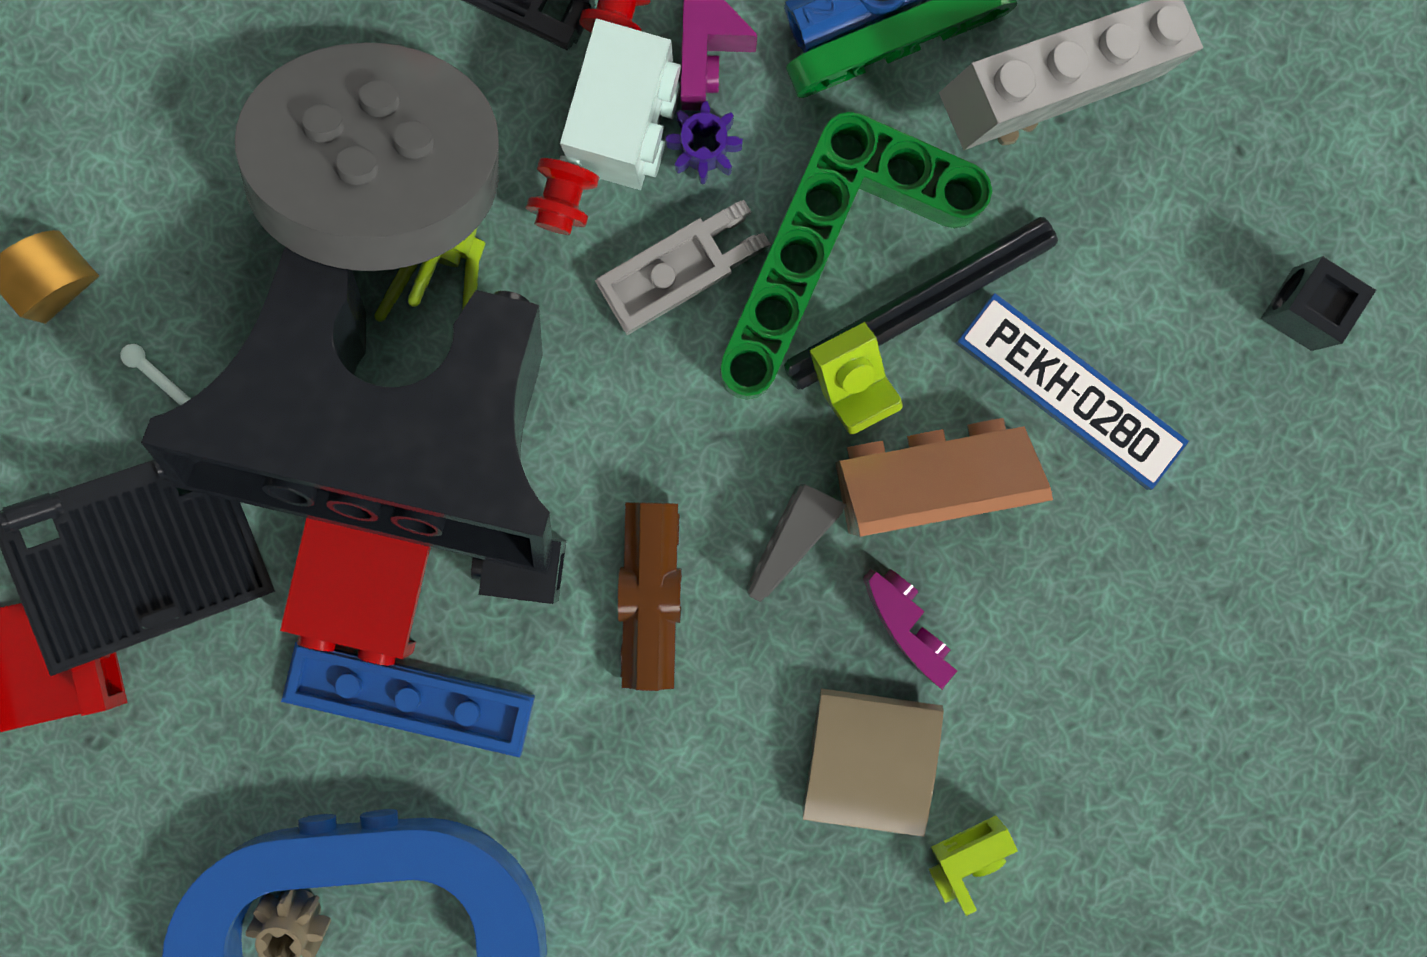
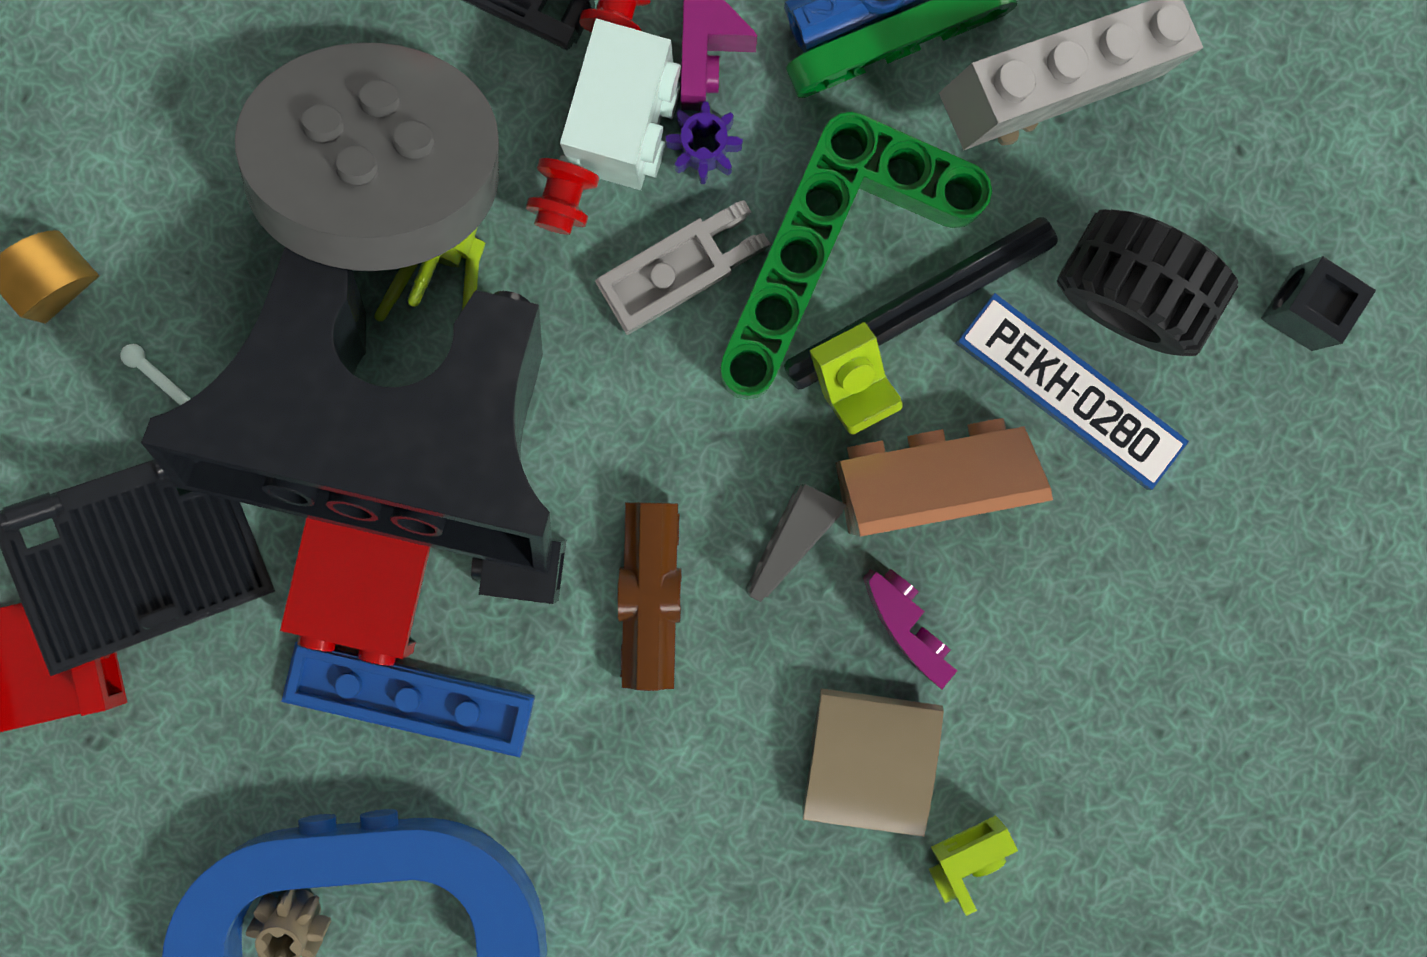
(1147, 282): none -> black tyre

